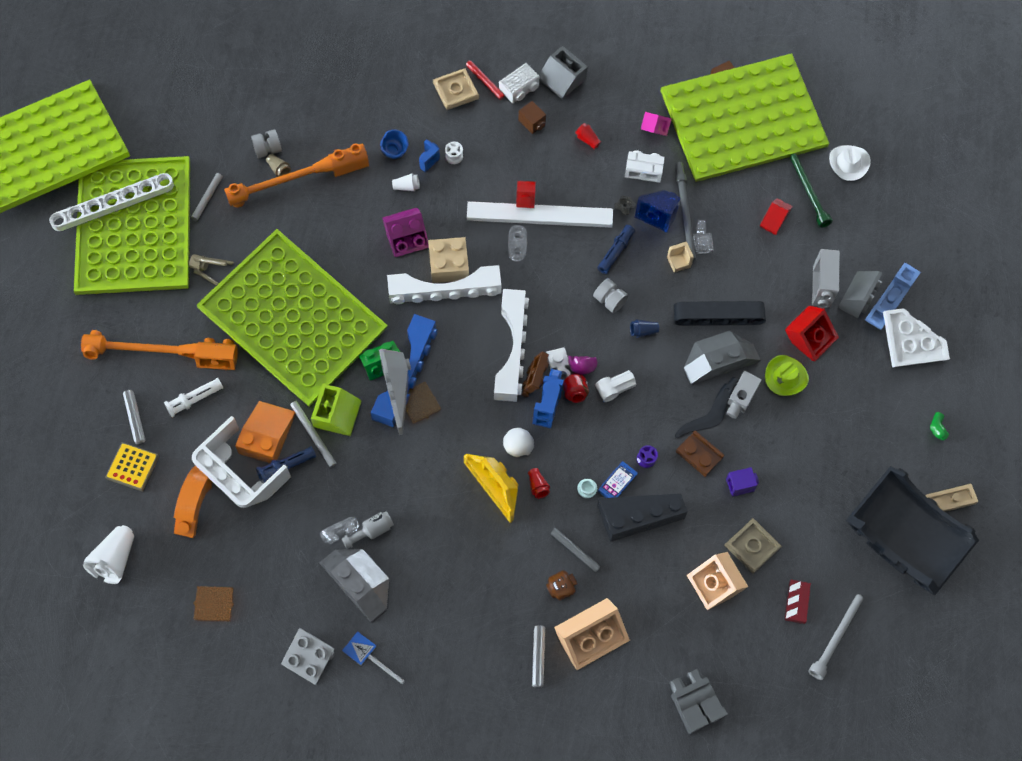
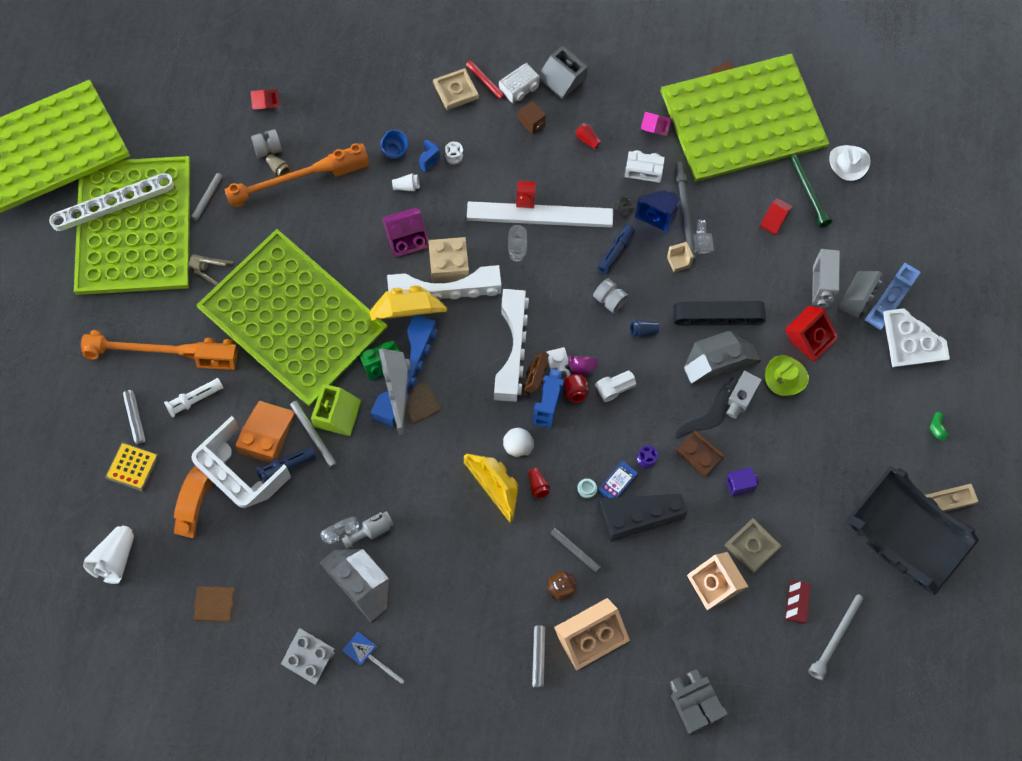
(265, 99): none -> red panel
(406, 303): none -> yellow wedge

